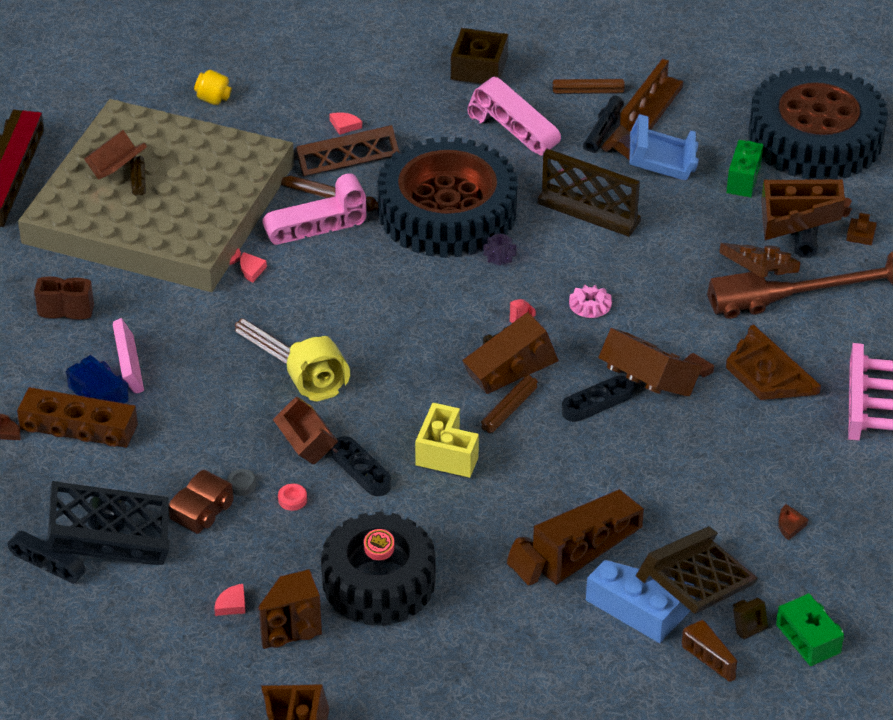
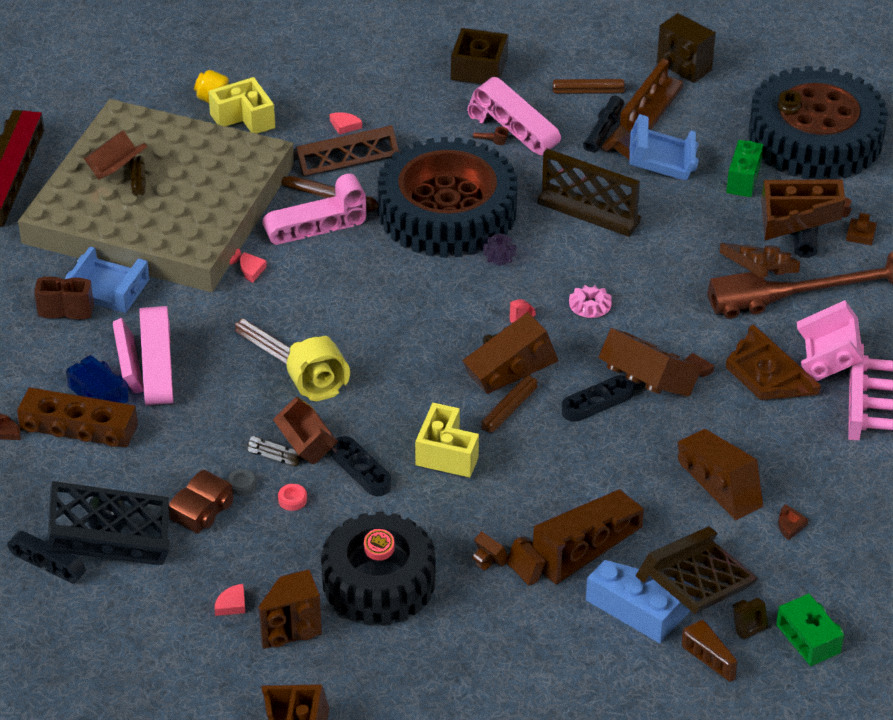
(112, 283): none -> medium blue panel
(156, 355): none -> bright pink beam
(242, 102): none -> light yellow brick
(273, 451): none -> axle
(488, 552): none -> reddish brown tile
(498, 137): none -> copper hand
(686, 46): none -> dark brown brick
(723, 472): none -> reddish brown wedge
(789, 102): none -> dark brown bush
(831, 341): none -> bright pink panel

